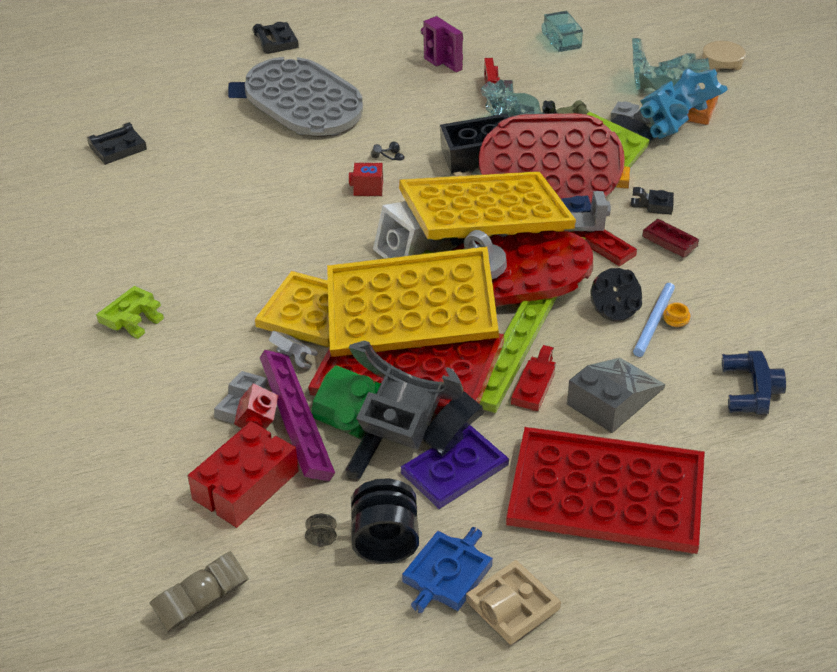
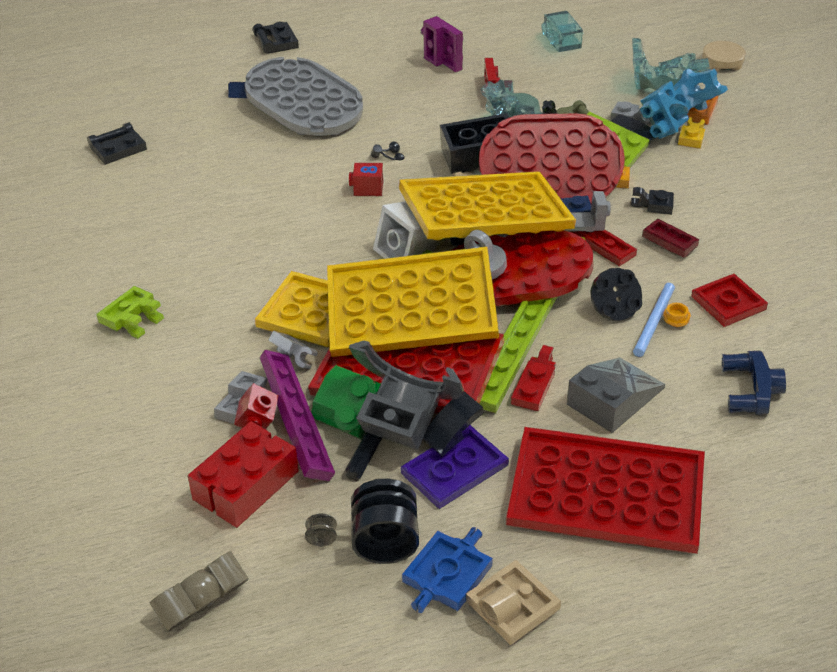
(692, 134): none -> yellow plate
(729, 300): none -> red tile

